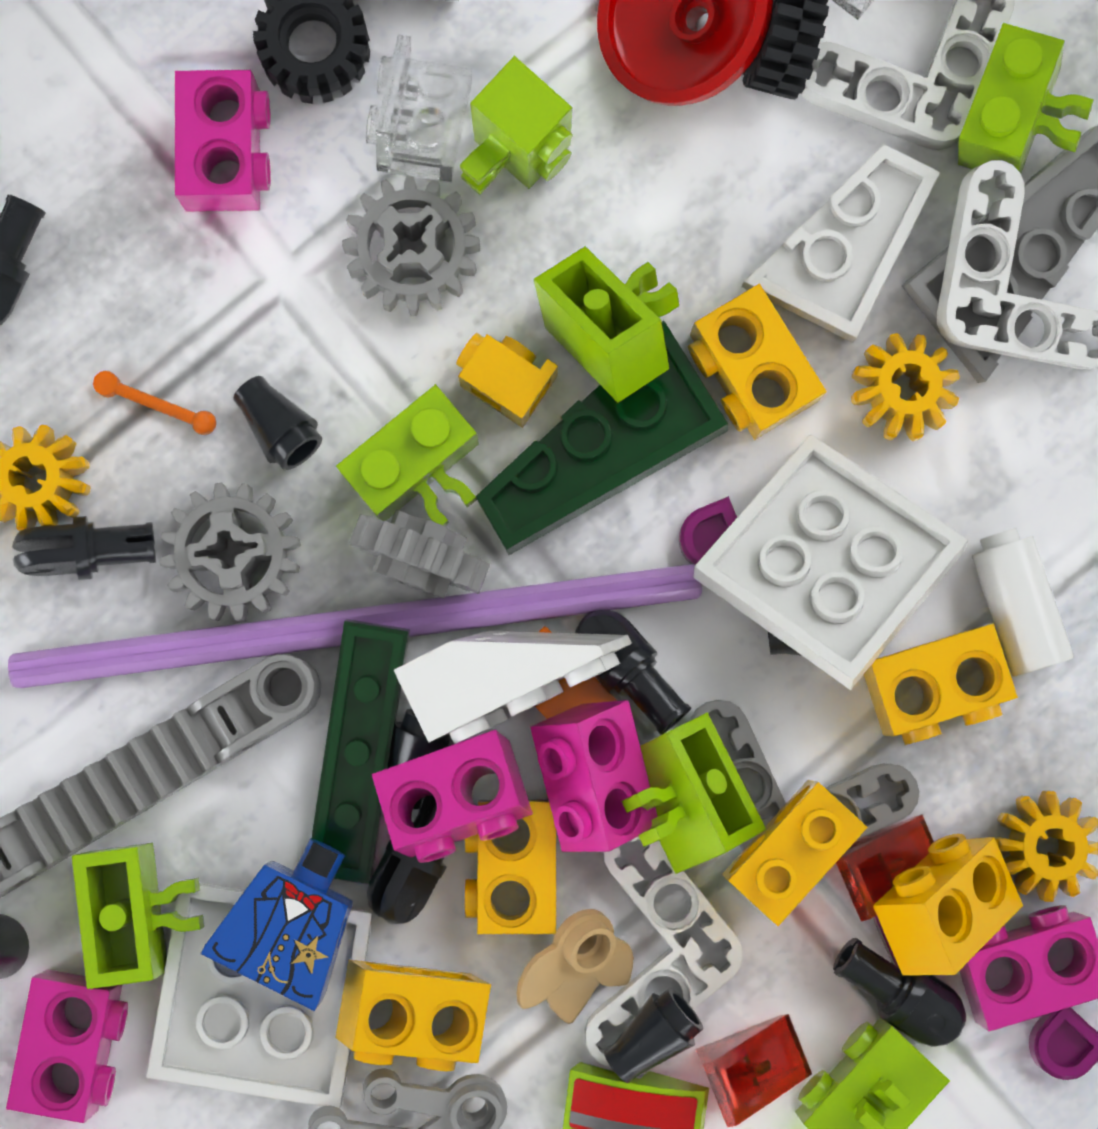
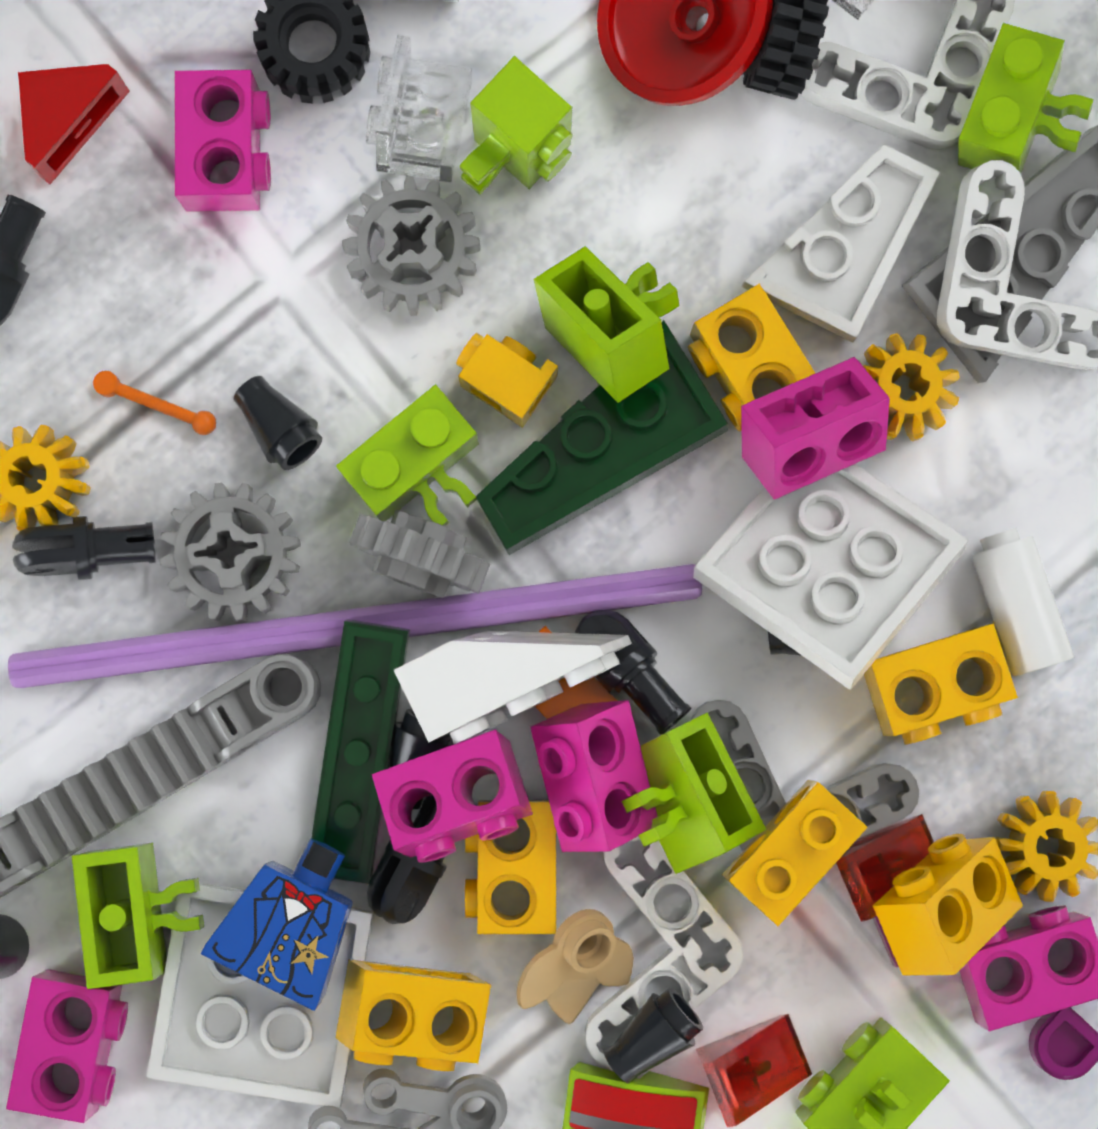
(63, 112): none -> red slope
(704, 528): magenta tile -> none
(814, 427): none -> dark pink brick
(911, 1003): black arm -> none

